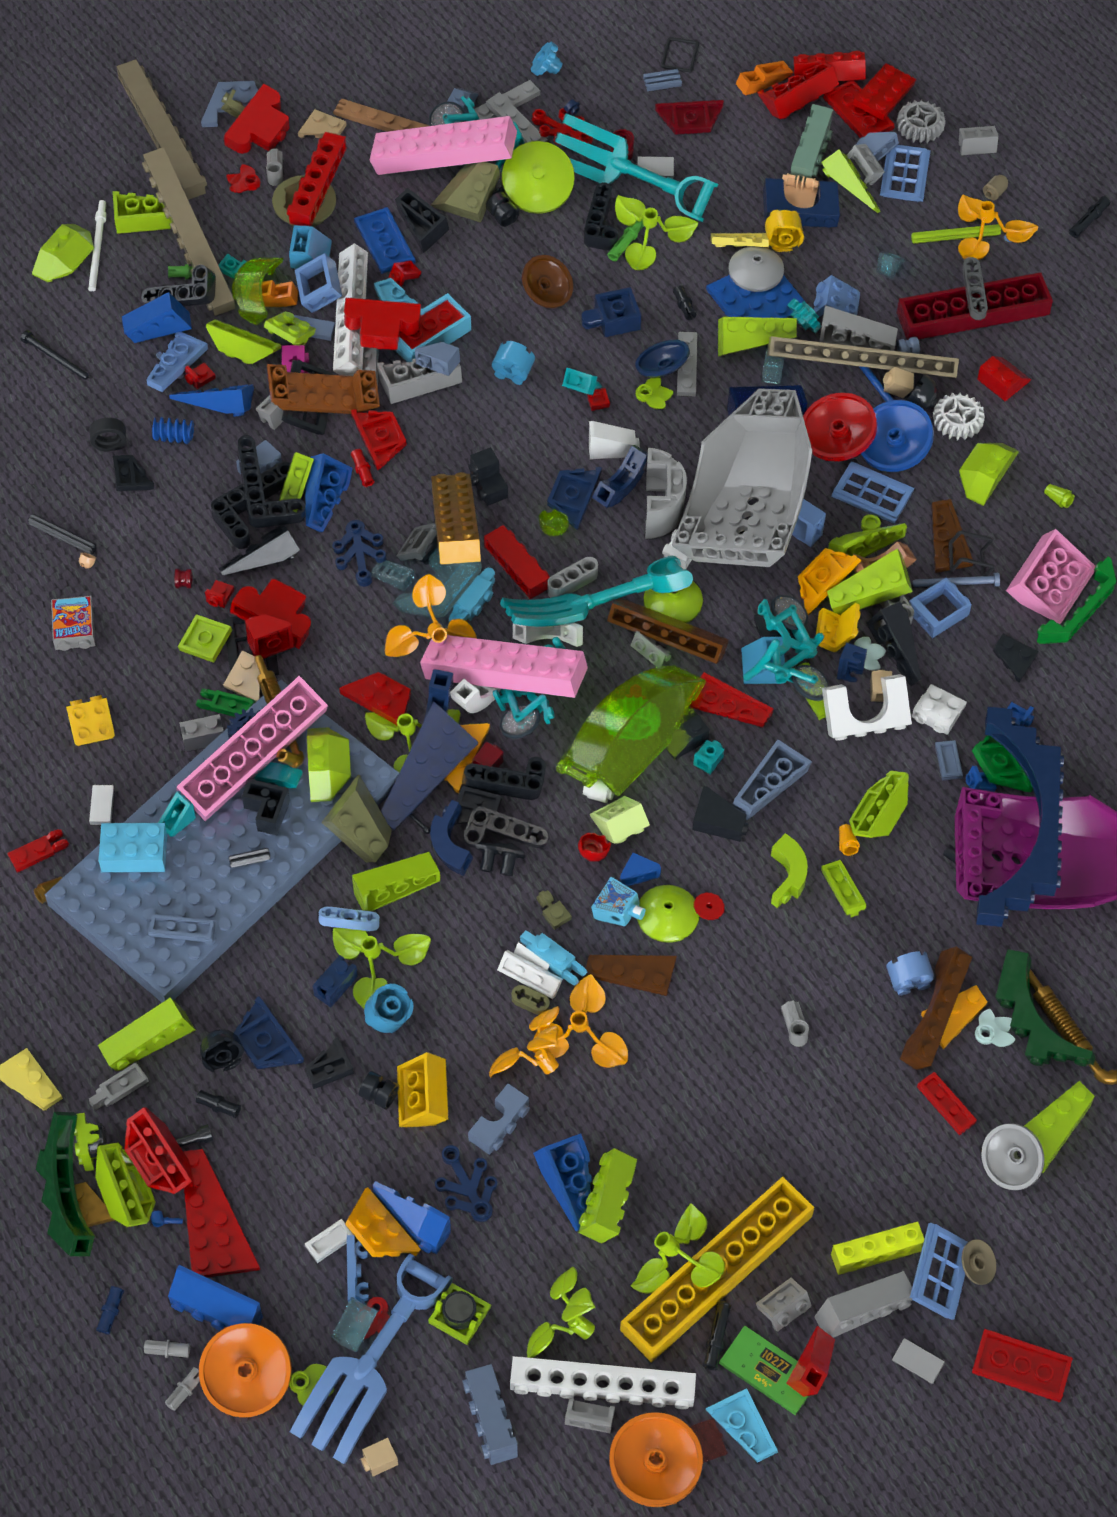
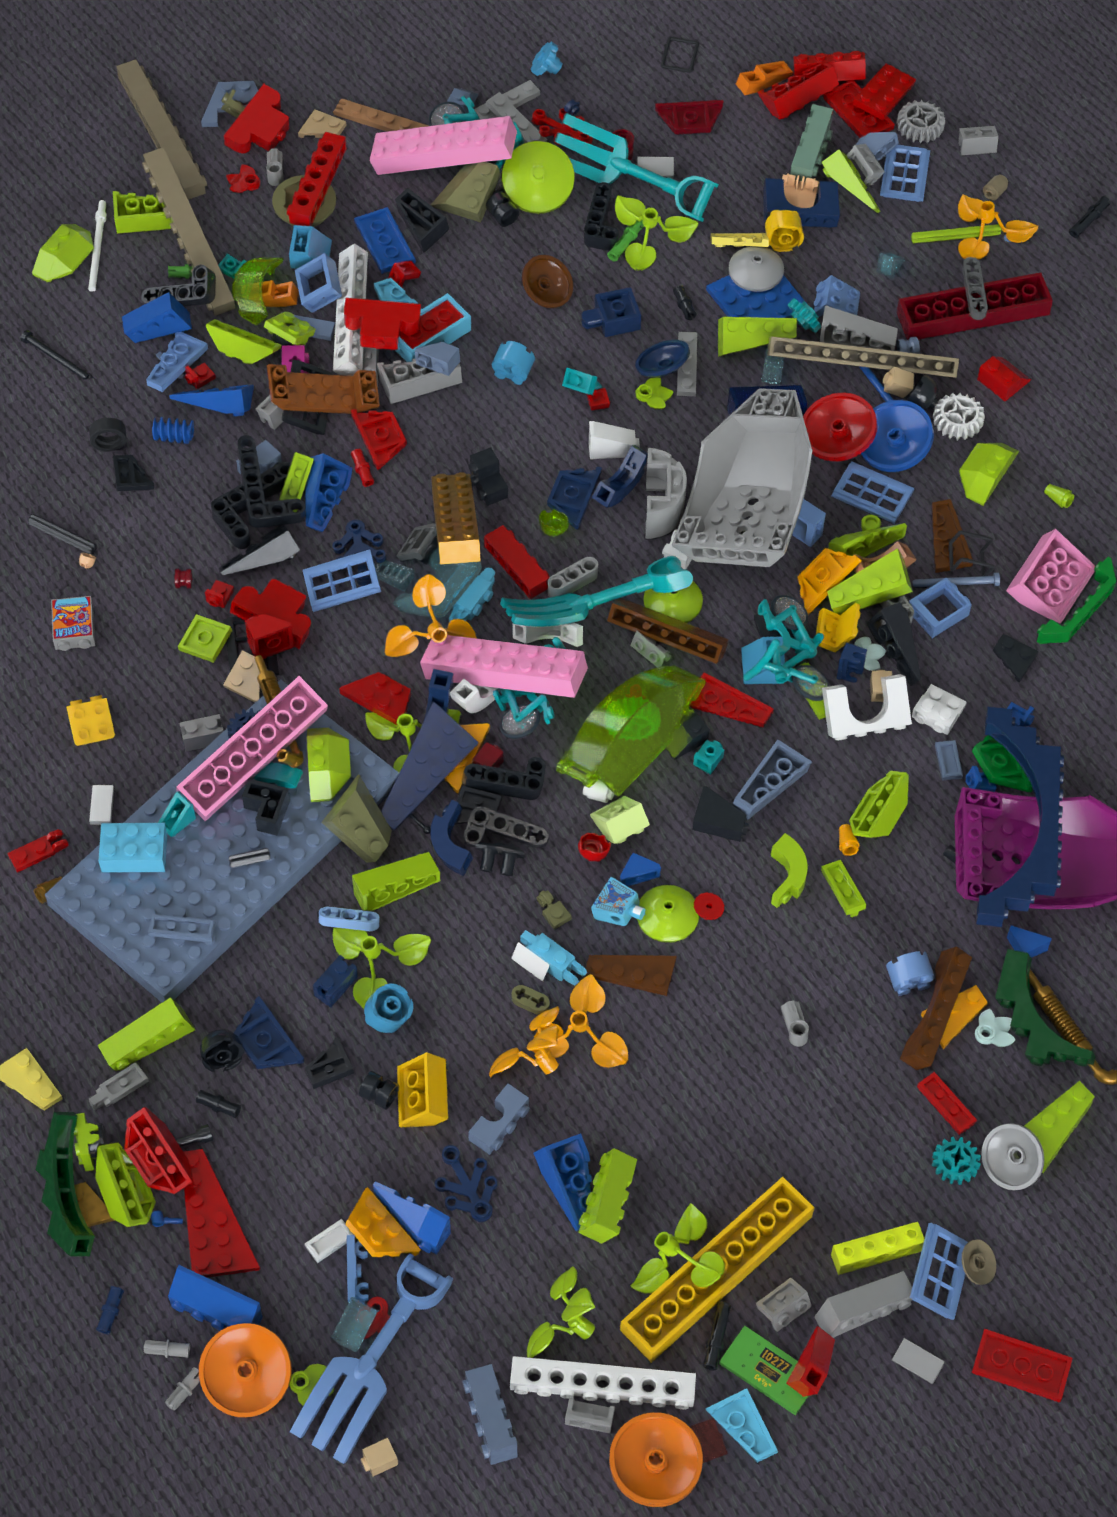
(224, 702): green hinge -> none
(355, 593): none -> medium blue piece
(459, 1313): piece -> none
(530, 974): white tile -> none
(662, 77): sand blue tile -> none
(966, 1160): none -> teal gear
(1028, 941): none -> blue slope

